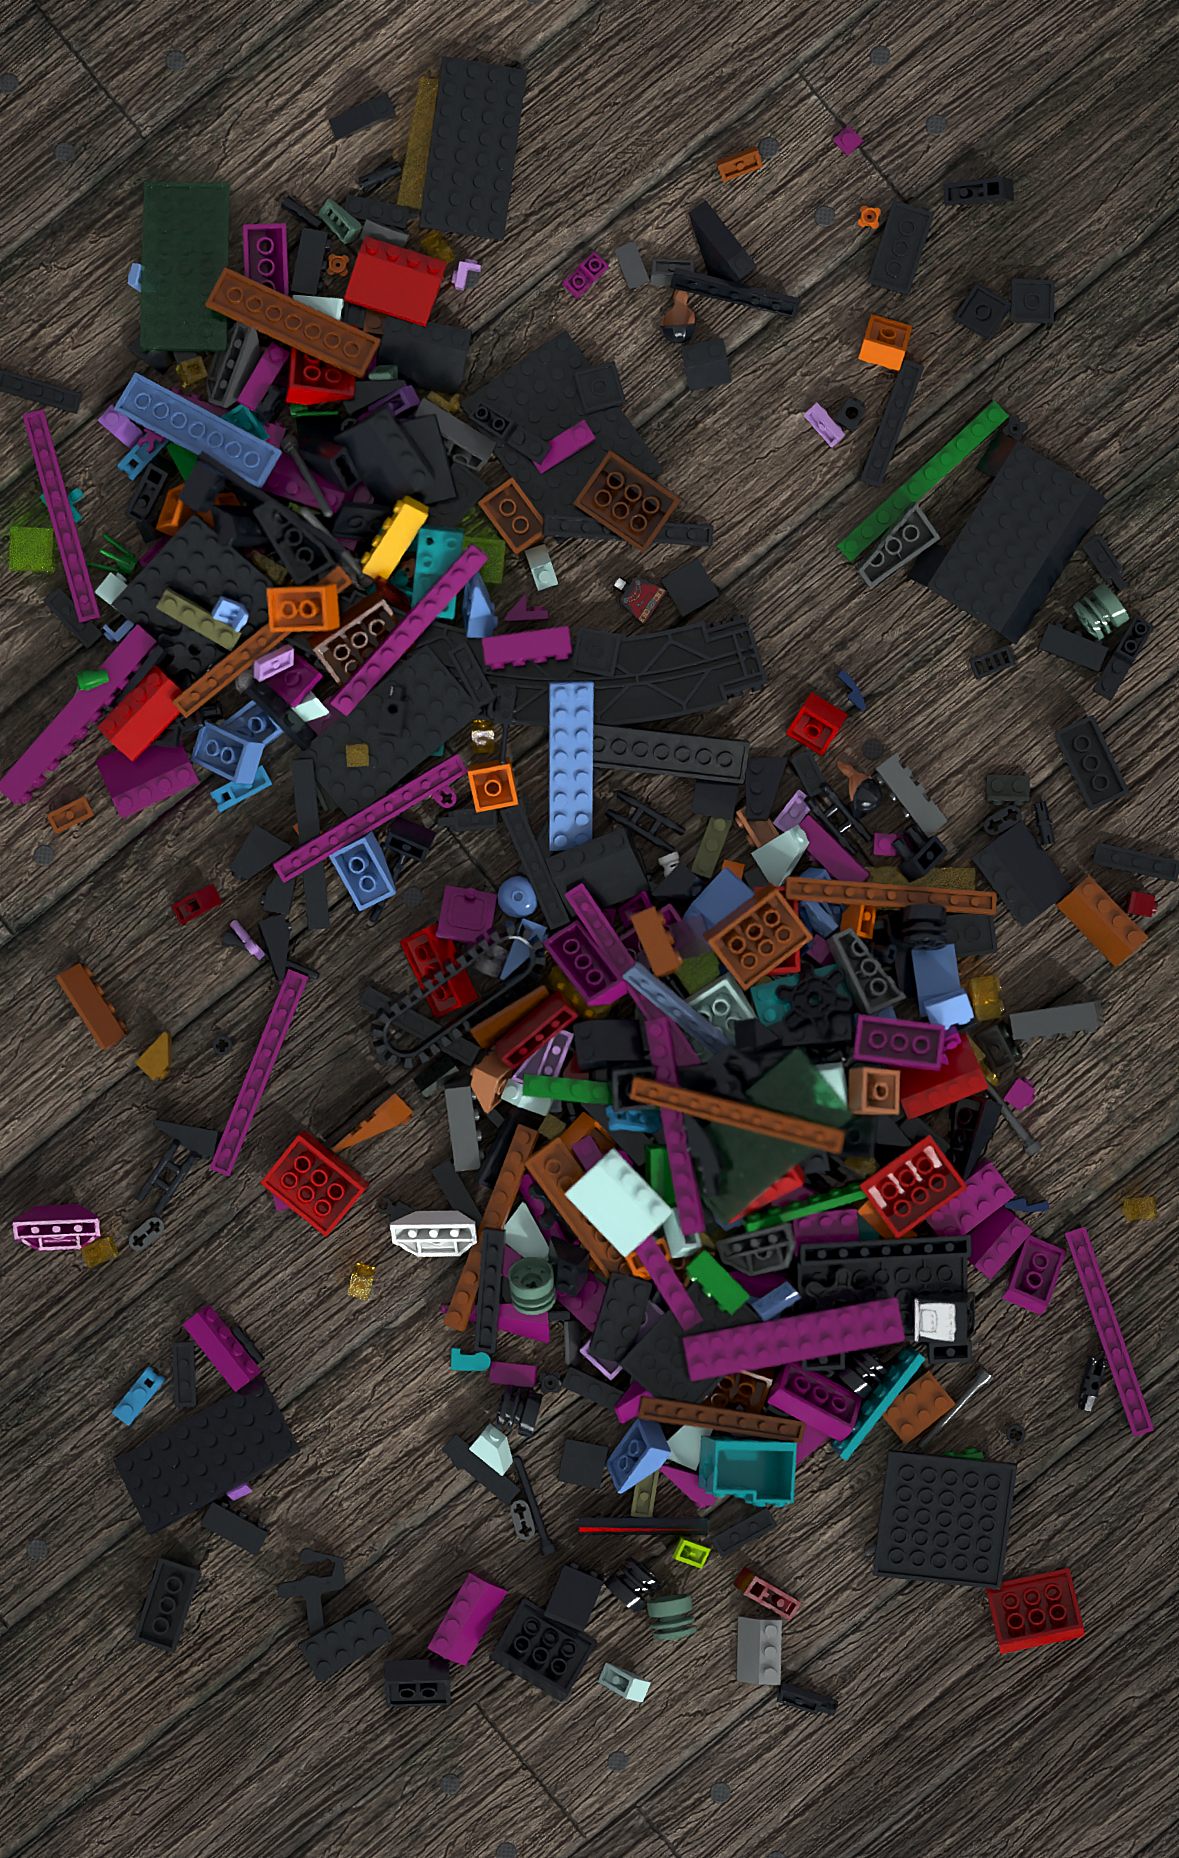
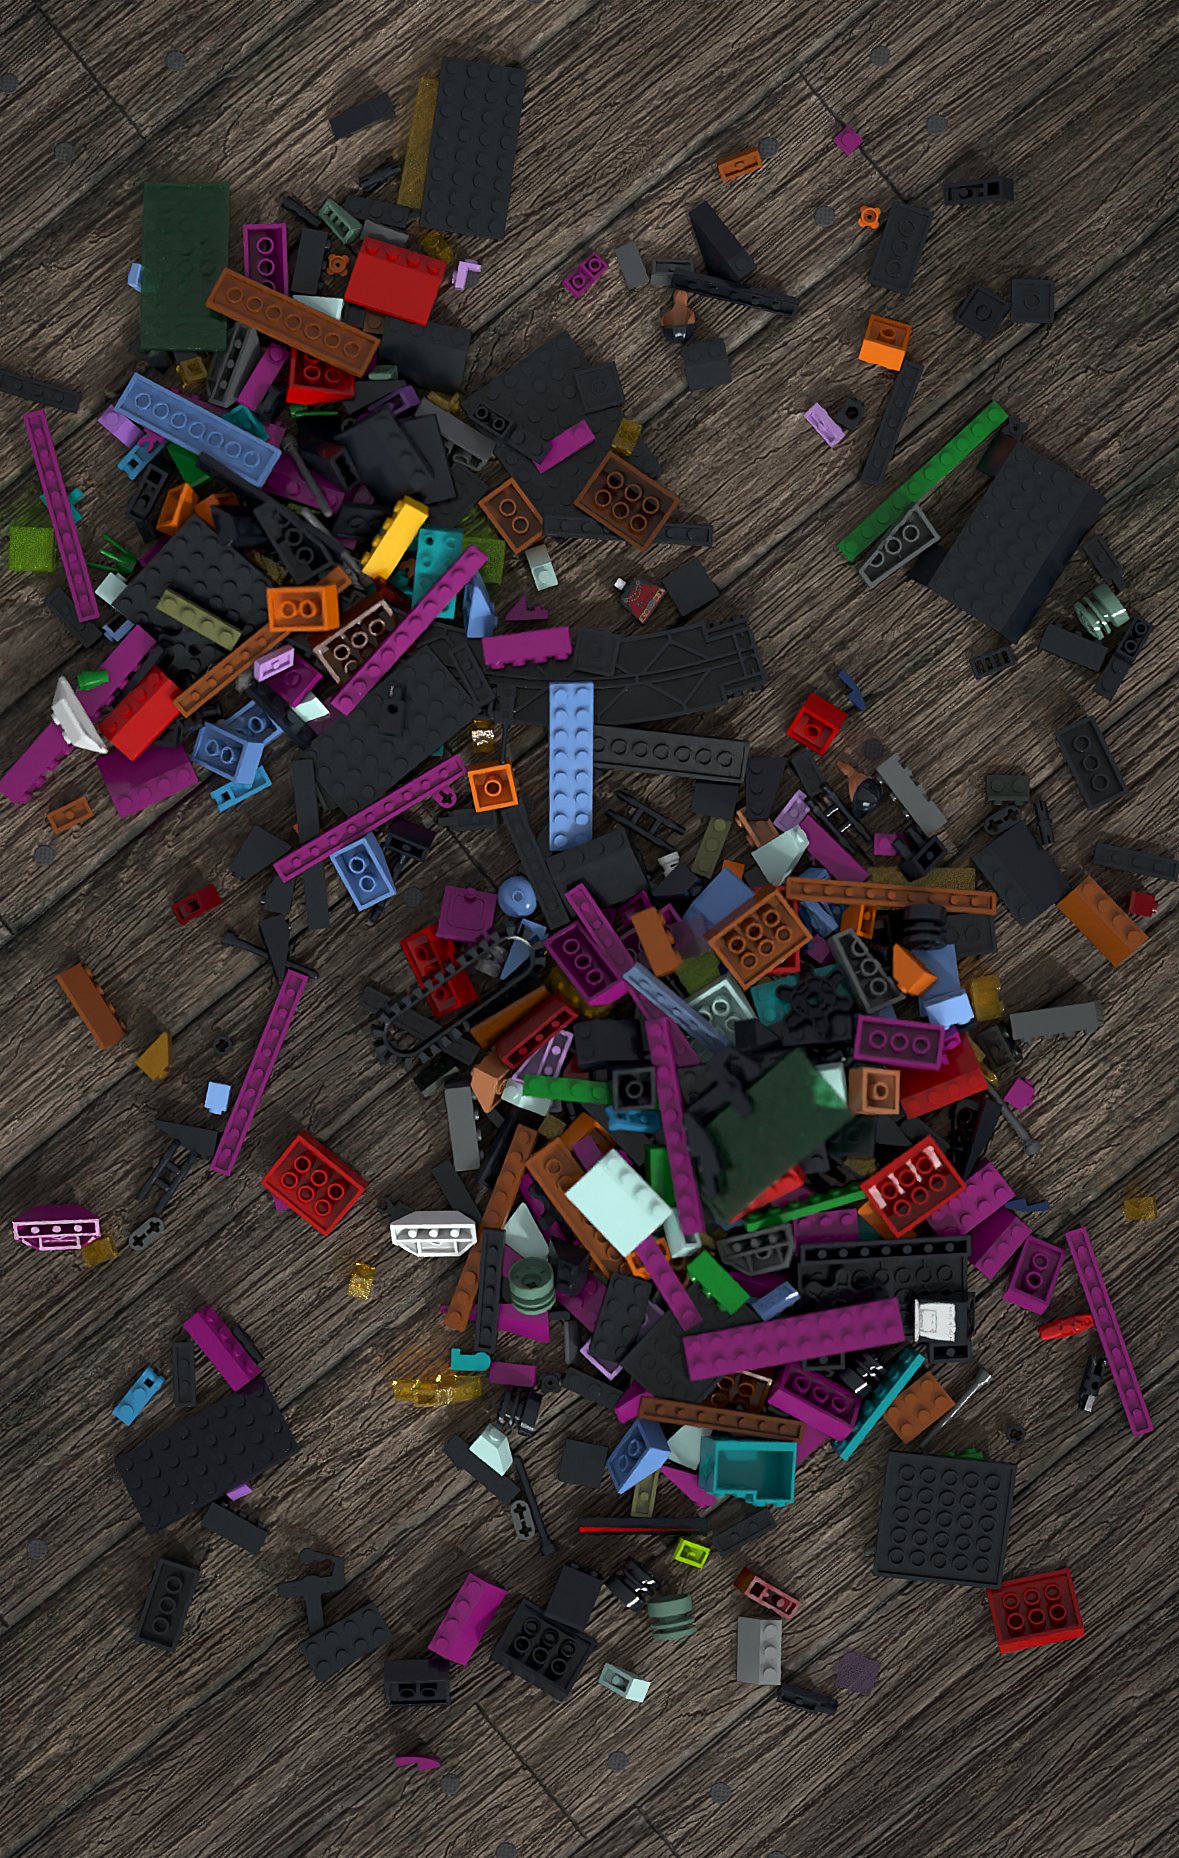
(74, 719): none -> white wedge
(202, 487): black brick -> none
(217, 1097): none -> light blue brick
(230, 612): light blue bracket -> none
(250, 945): lavender piece -> none
(357, 755): clear yellow plate -> none
(387, 1116): dark orange wedge -> none
(424, 1761): none -> magenta slope
(439, 1392): none -> clear yellow slope
(626, 437): none -> clear yellow bracket
(737, 1114): dark orange plate -> none
(857, 1673): none -> clear purple piece
(911, 972): none -> orange slope
(1066, 1326): none -> red hinge

